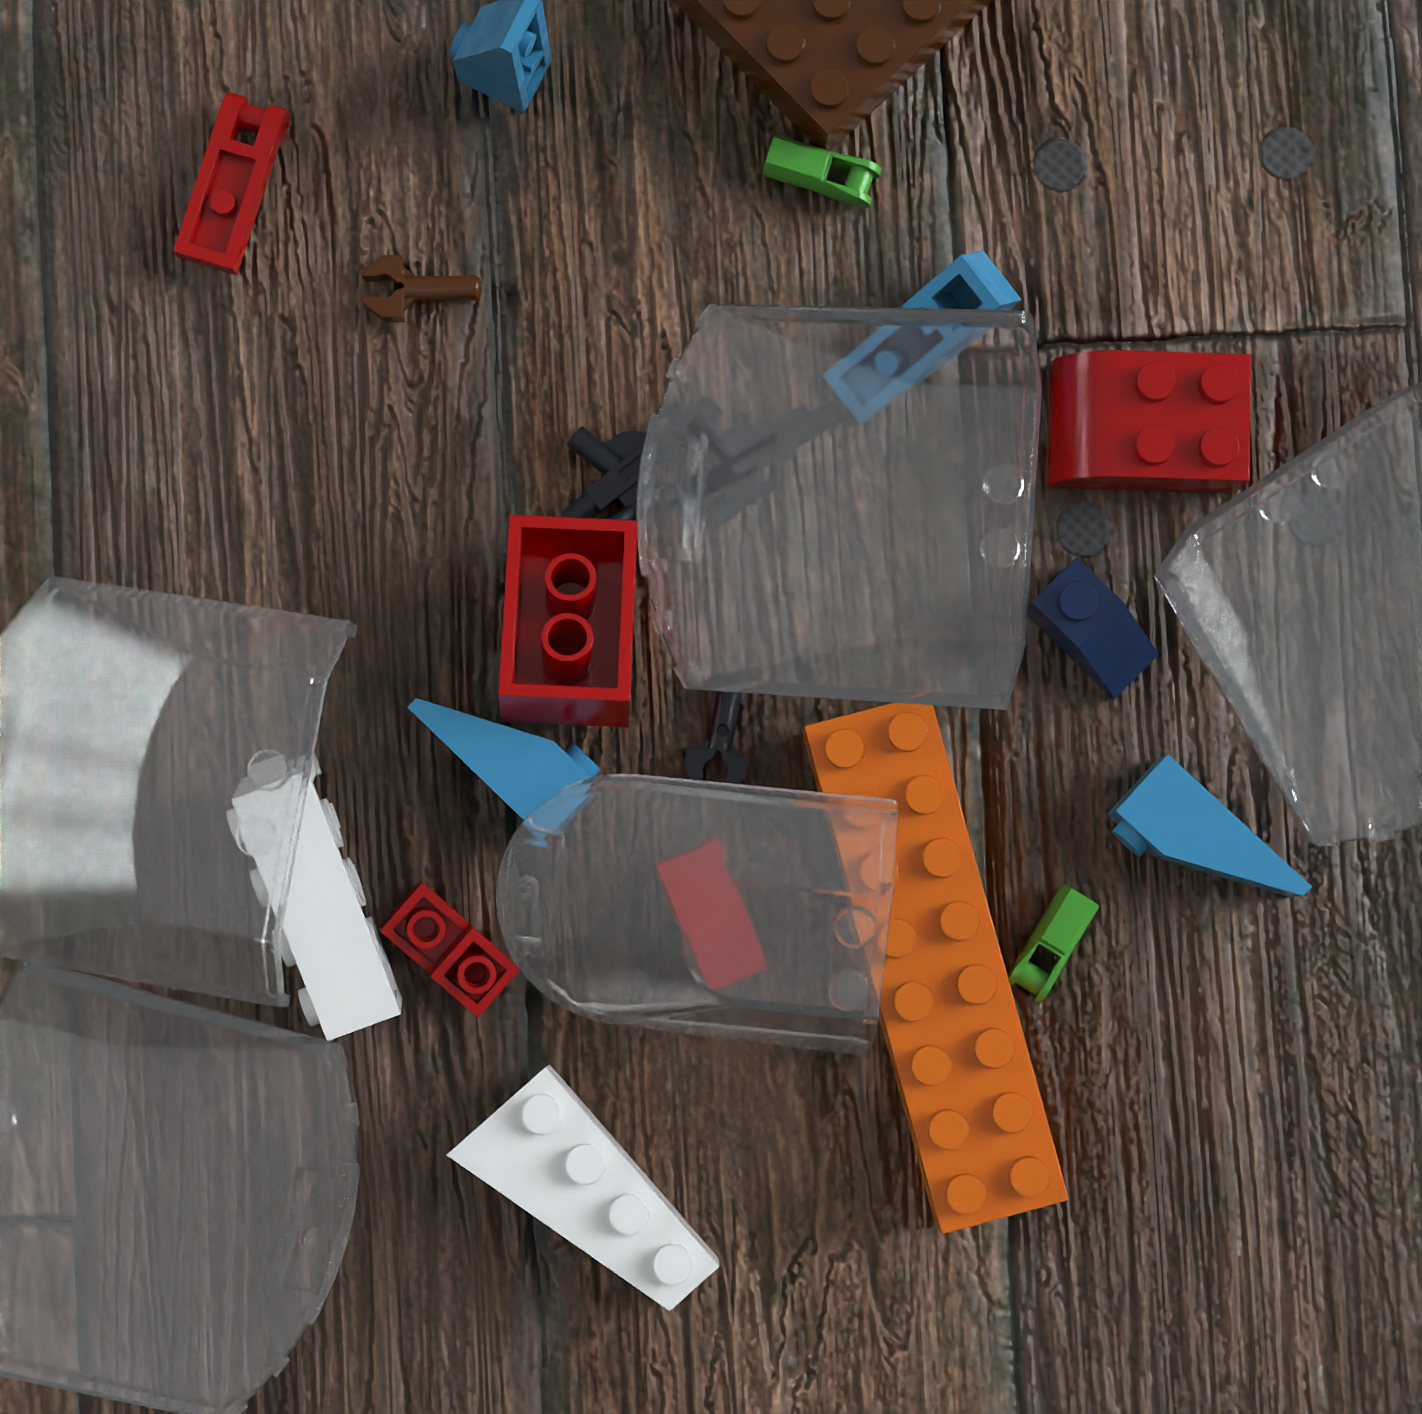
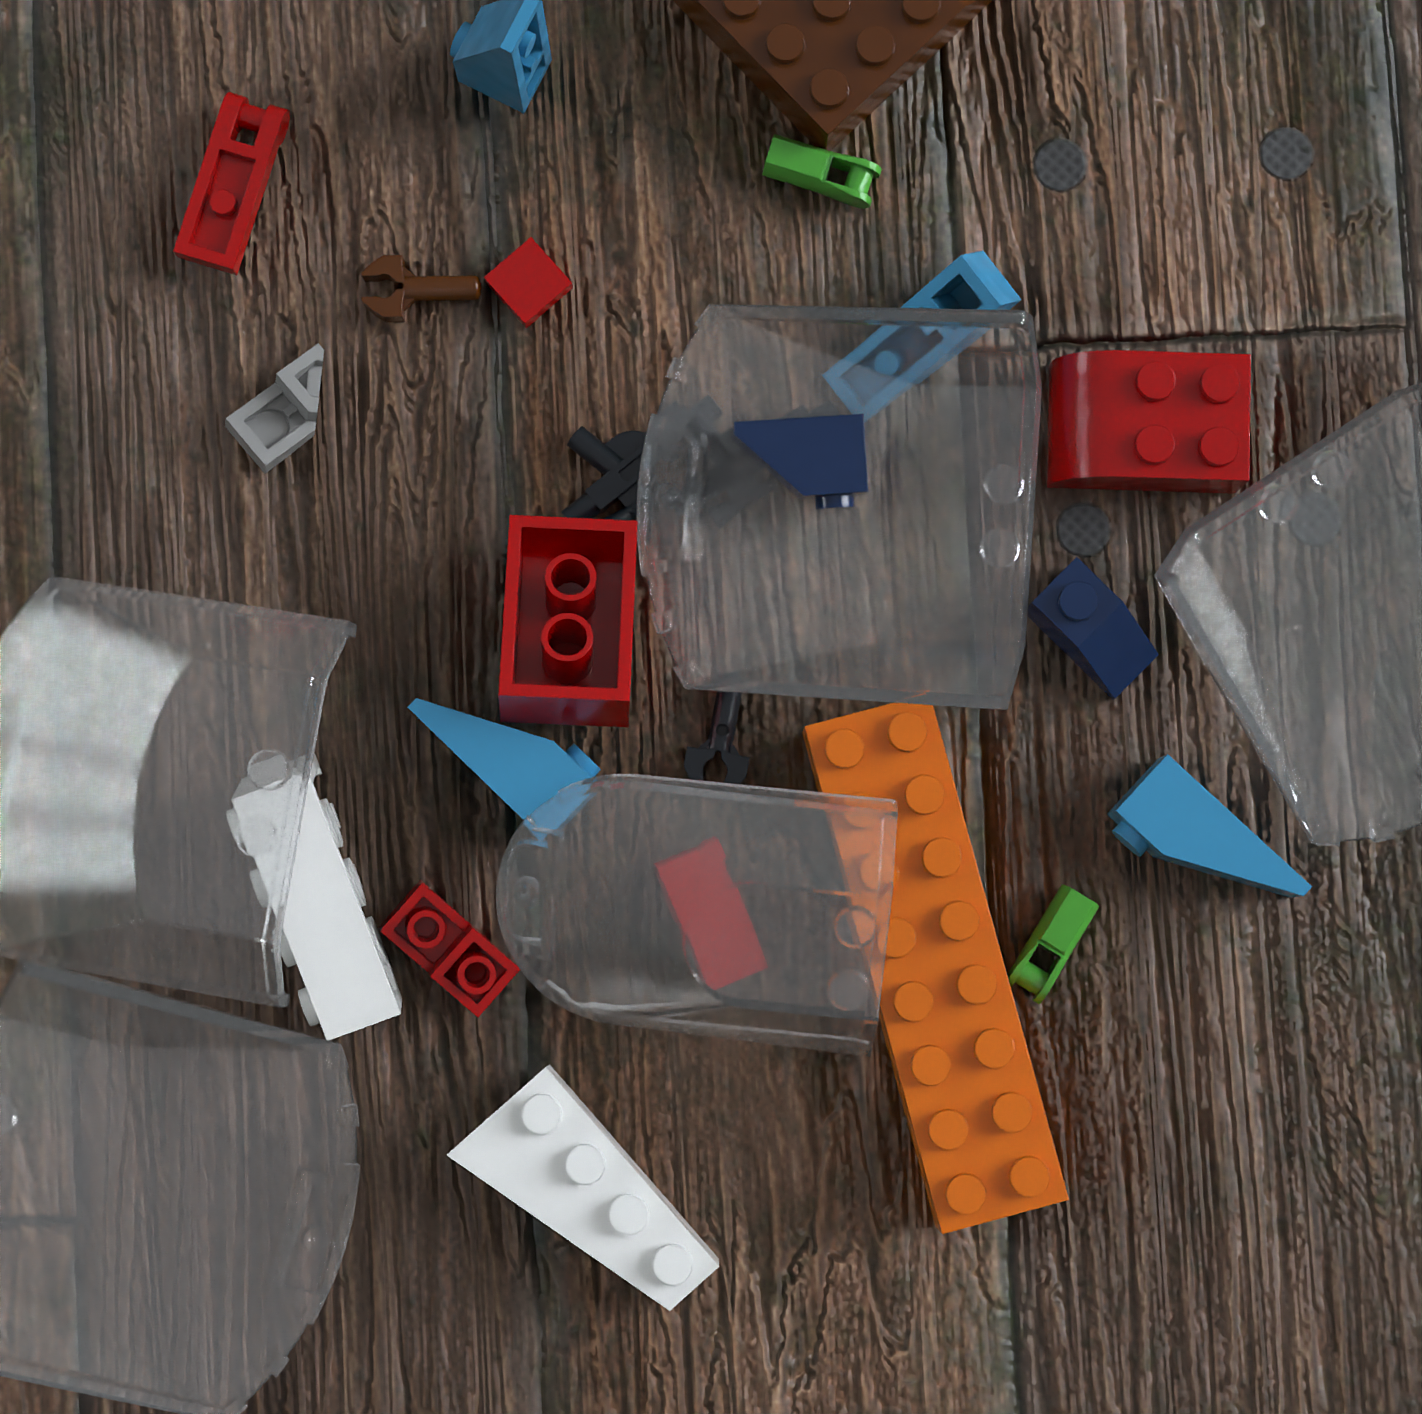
(282, 414): none -> light grey slope
(528, 282): none -> red tile
(811, 455): none -> dark blue slope

